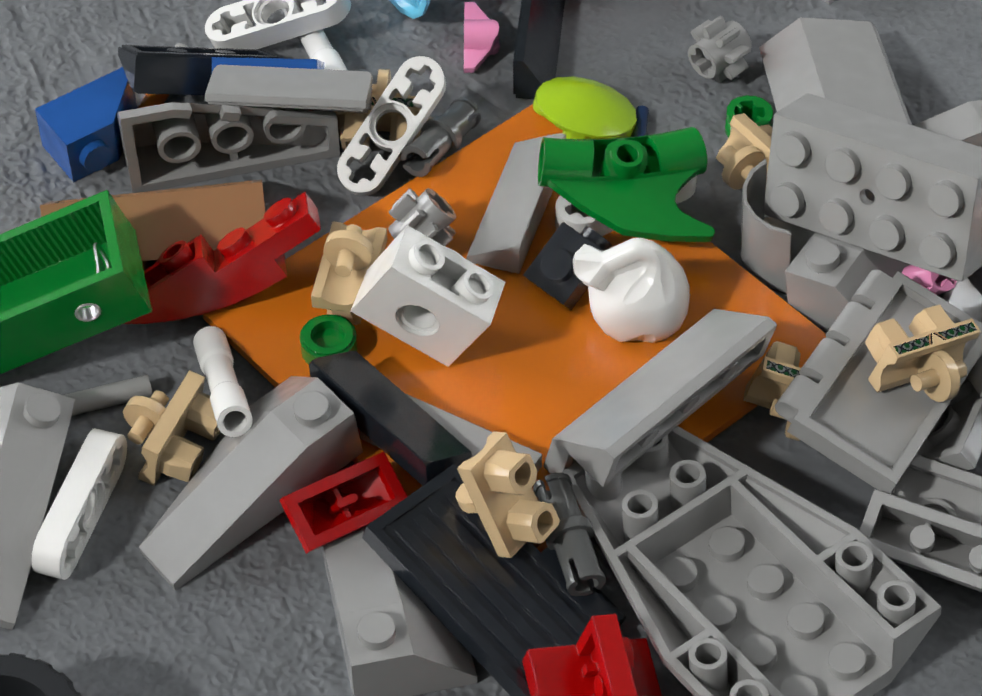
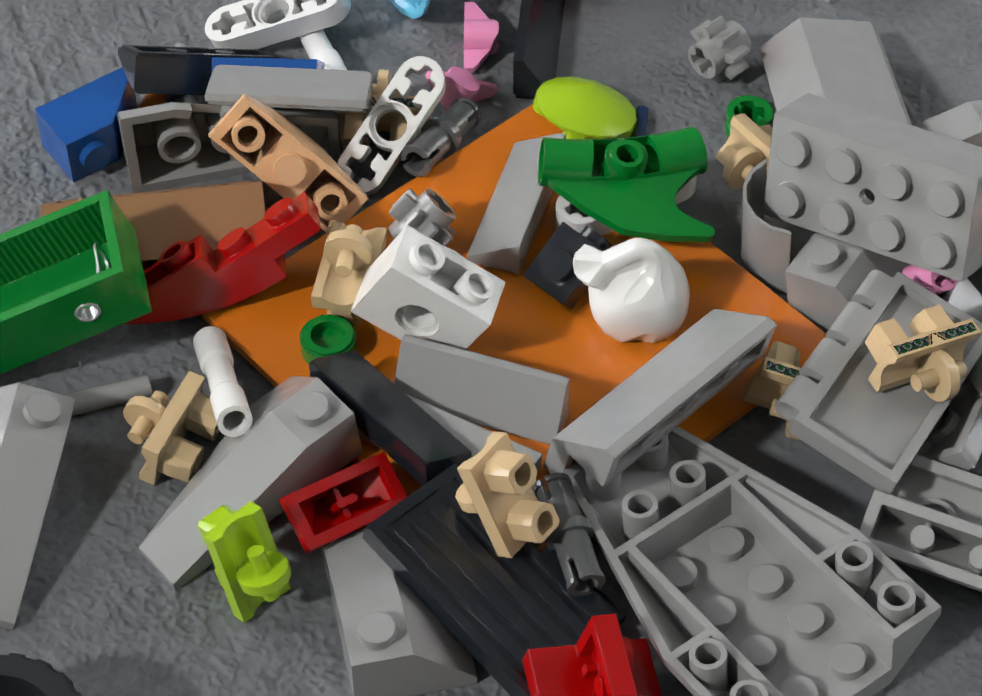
(79, 504): white beam -> none
(245, 558): none -> lime hips
(287, 159): none -> light nougat slope
(465, 85): none -> bright pink piece
(484, 389): none -> light grey slope

